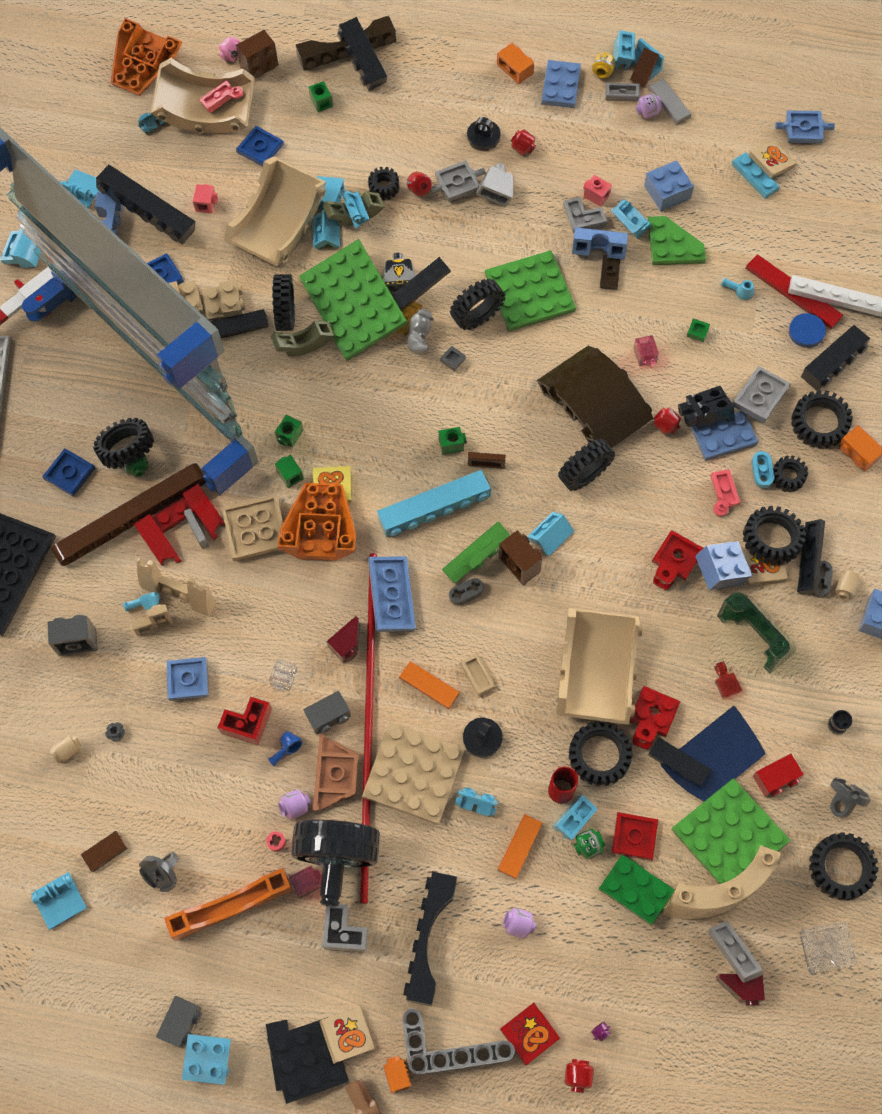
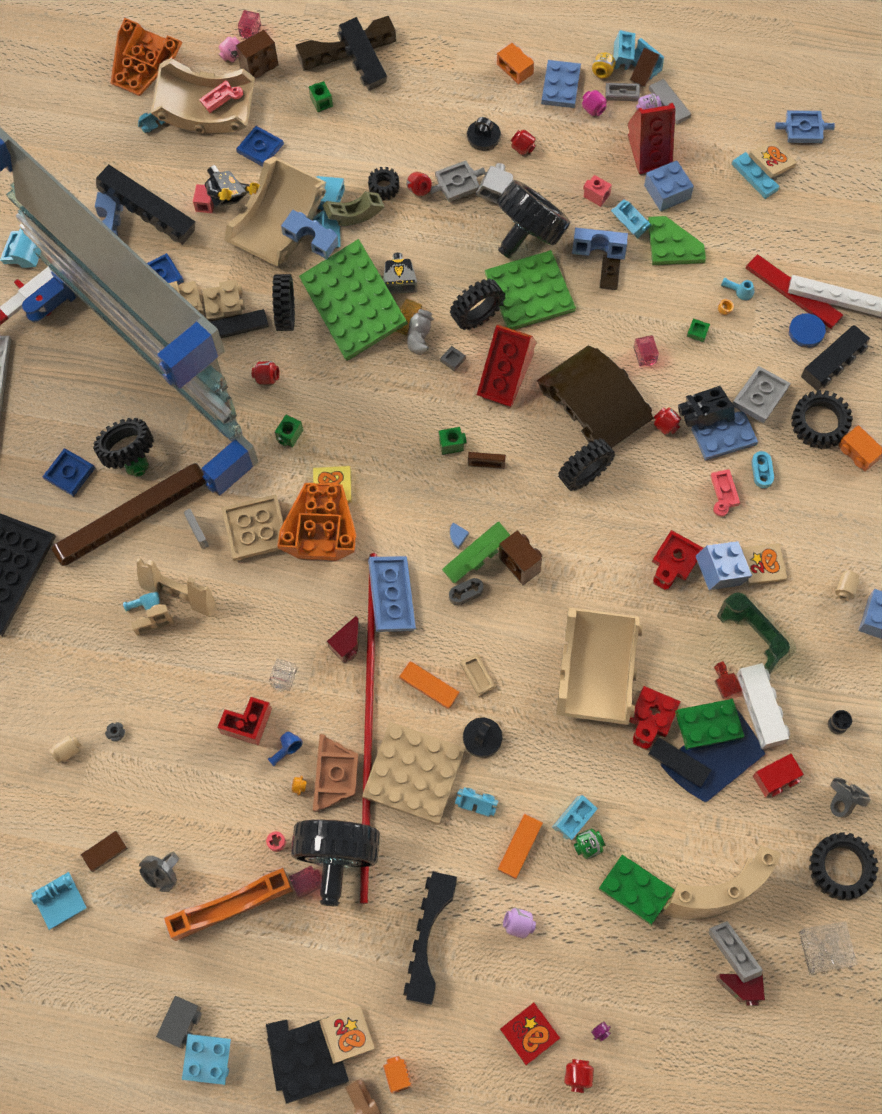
(72, 635): dark grey brick -> none
(82, 187): medium azure hinge -> none
(153, 527): red wedge -> none
(187, 678): medium blue plate -> none
(225, 188): none -> black torso
(249, 24): none -> clear pink brick
(265, 372): none -> red head
(289, 471): green brick -> none
(294, 804): lavender head -> none
(298, 785): none -> light orange plate
(299, 225): none -> medium blue arch
(304, 341): olive arch -> none
(327, 713): dark grey brick -> none
(339, 935): light grey brick -> none
(355, 208): medium azure hinge -> none
(421, 283): black tile -> none
(434, 503): medium azure brick -> none
(449, 1054): light grey beam -> none
(458, 535): none -> medium blue tile
(506, 365): none -> red ladder
(531, 216): none -> black wheel
(551, 533): medium azure panel -> none
(567, 774): red piece -> none
(583, 219): light grey plate -> none
(594, 103): none -> dark pink head
(610, 732): black tyre -> none
(634, 836): red tile -> none
(652, 137): none -> red ladder
(709, 724): none -> green plate
(728, 307): none -> light orange hinge
(728, 832): bright green plate -> none
(763, 706): none -> white brick
(774, 554): black tyre -> none
(795, 465): black tyre -> none
(811, 557): black tile -> none
(826, 579): dark grey beam -> none

